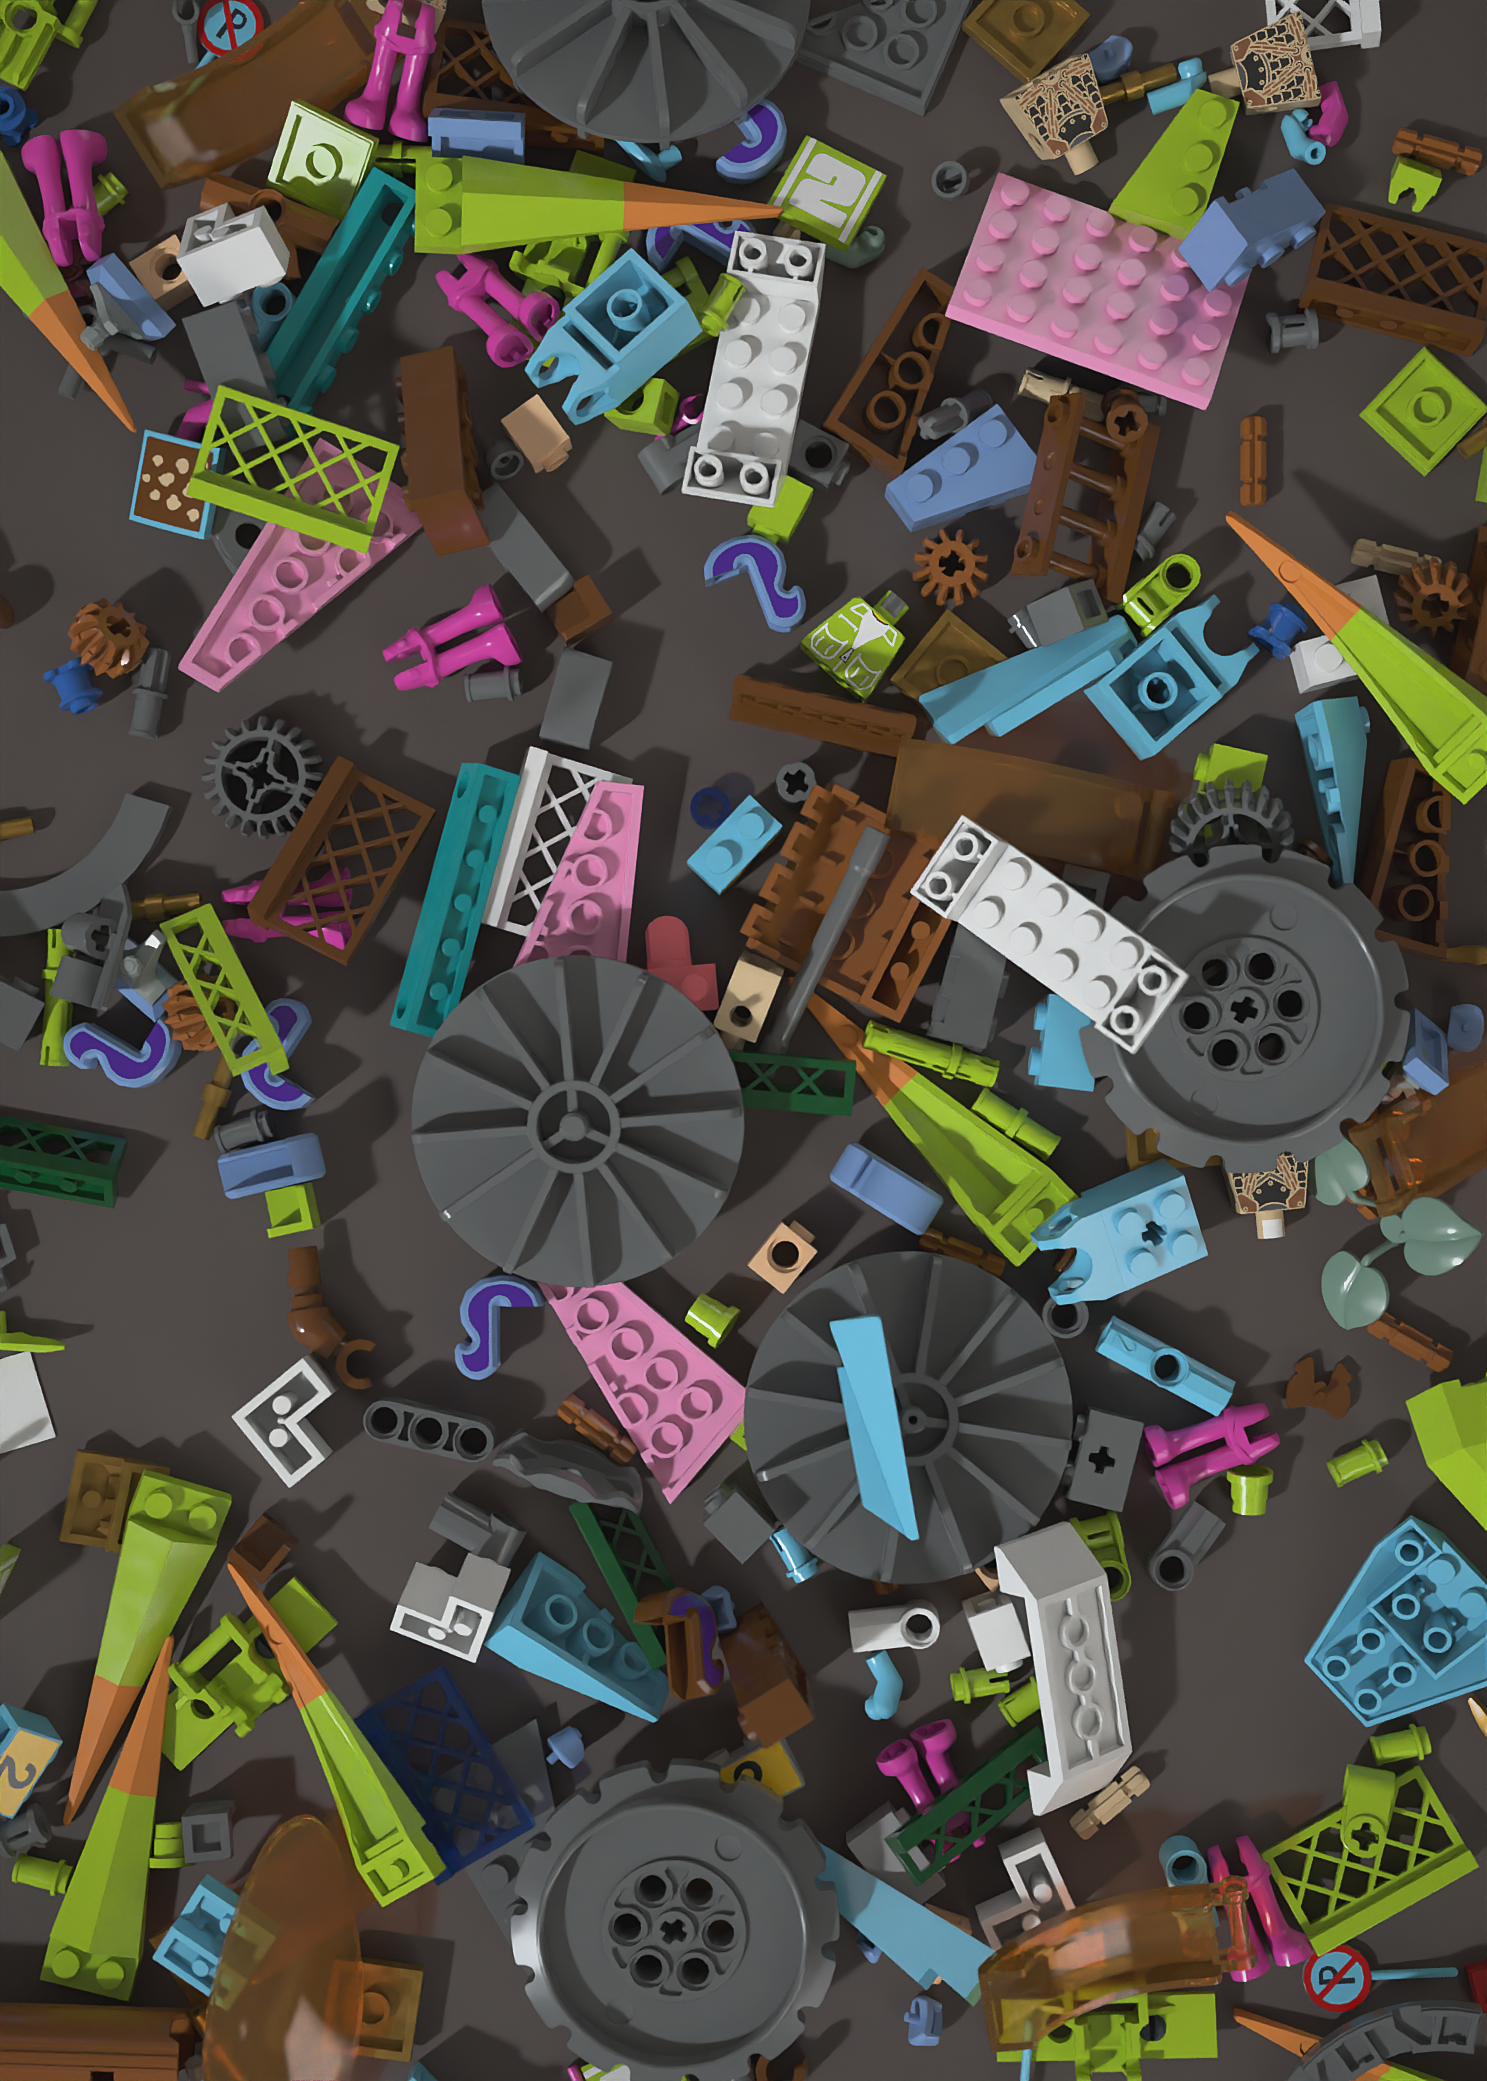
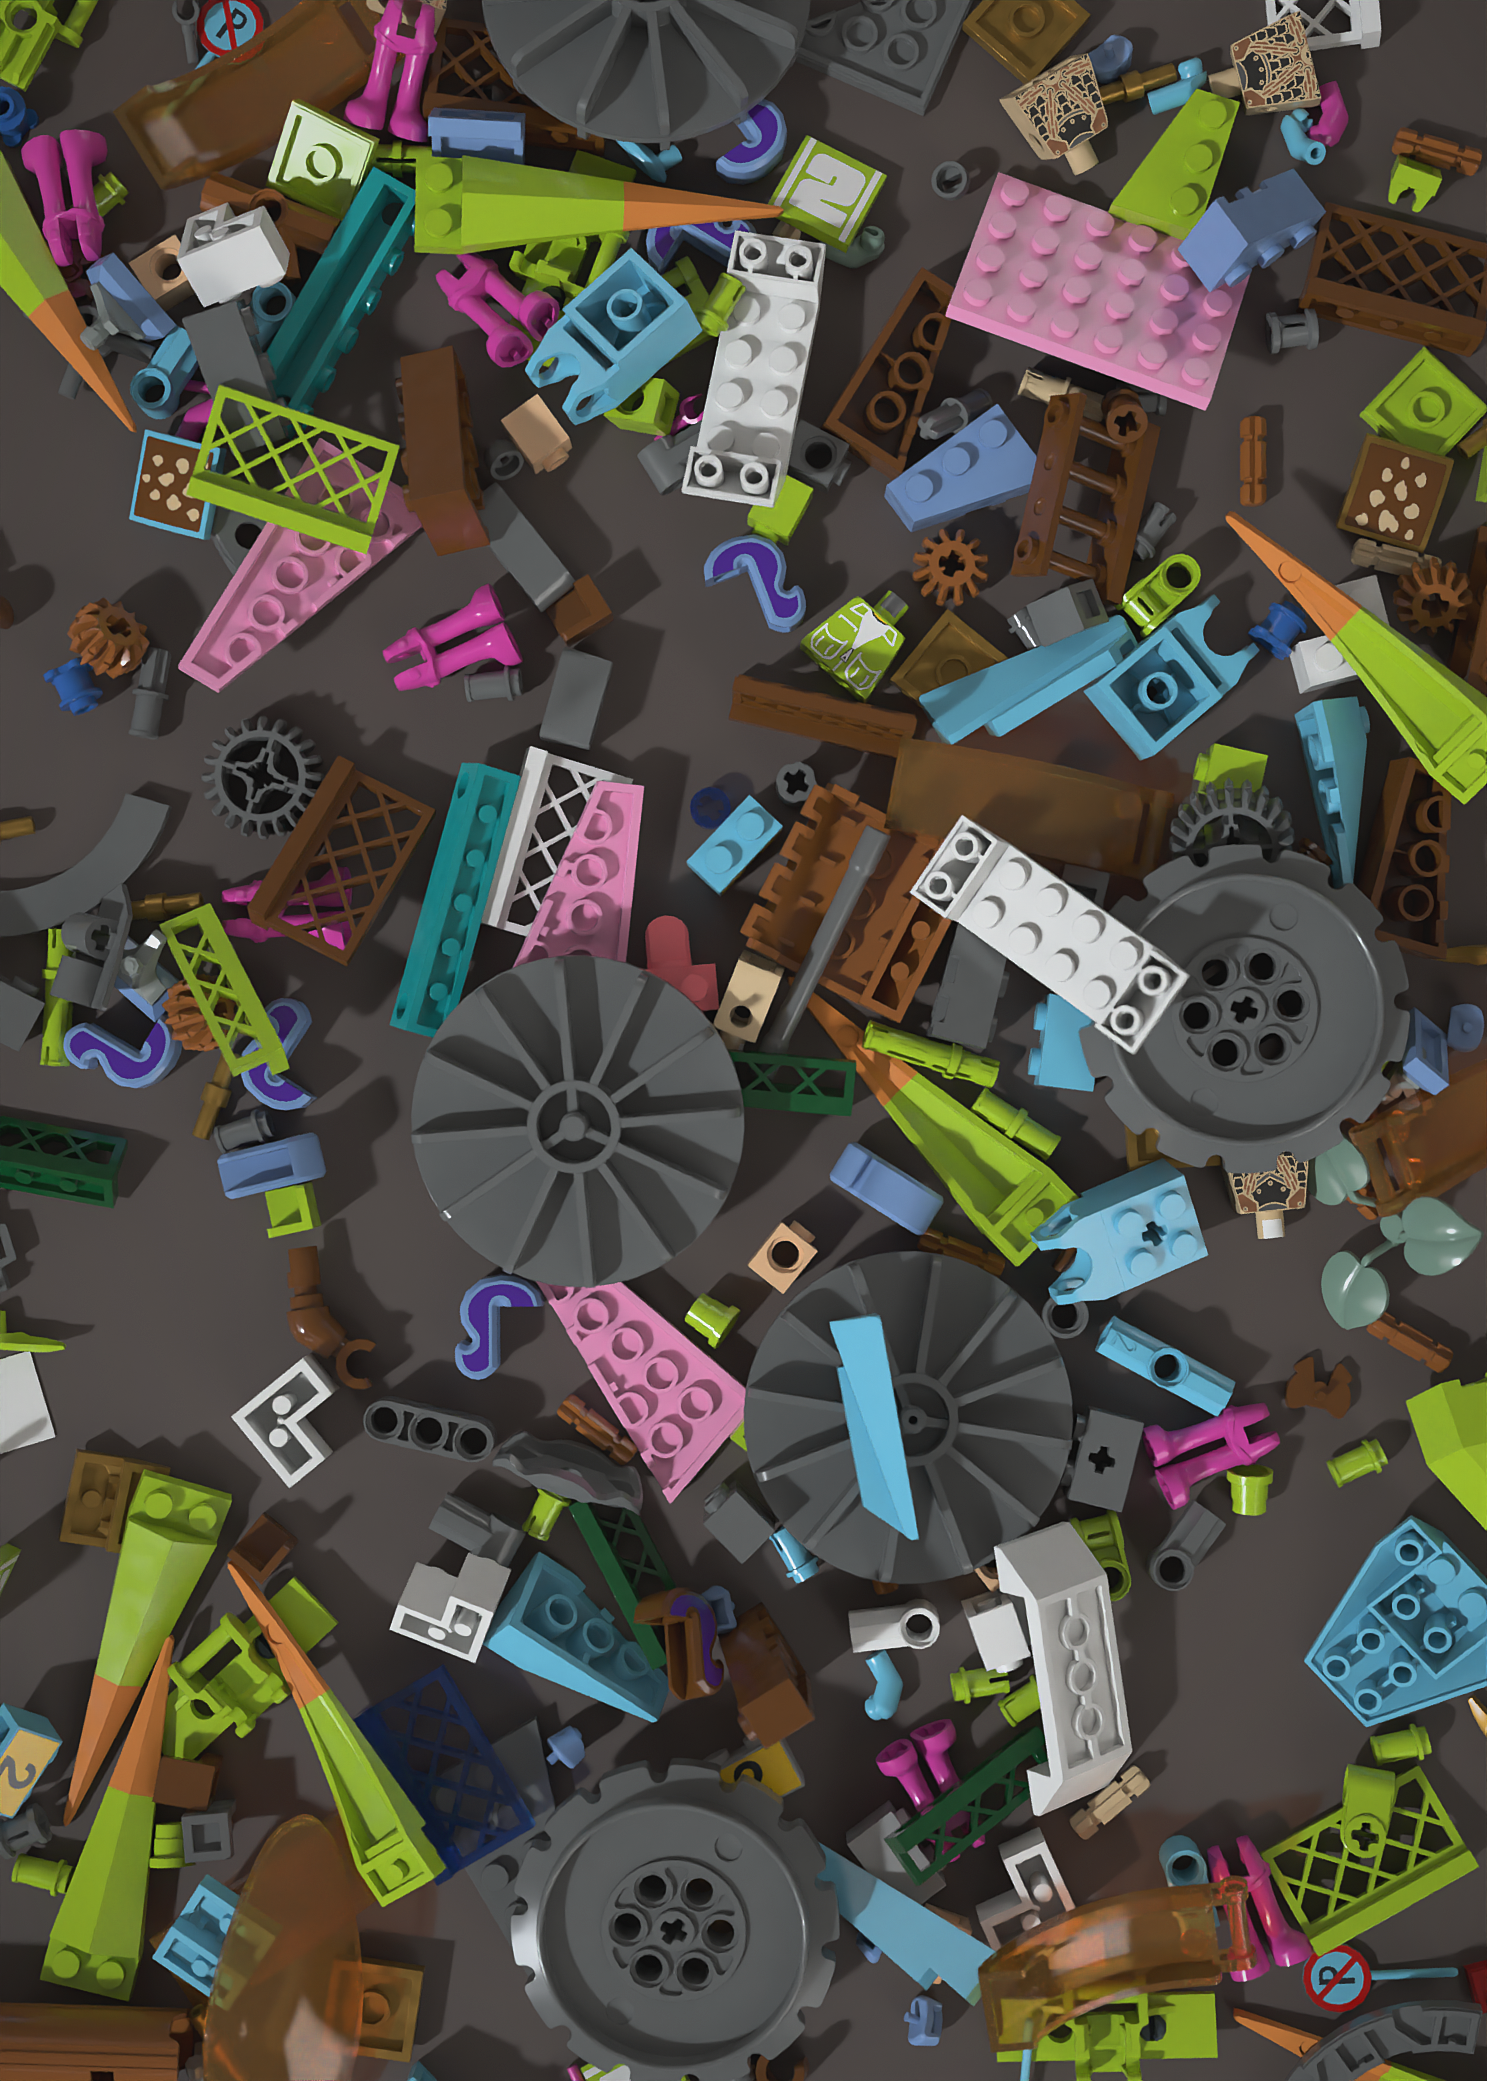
(170, 367): none -> medium azure piece
(188, 1781): none -> reddish brown panel
(545, 1514): none -> lime pin
(1395, 493): none -> slope

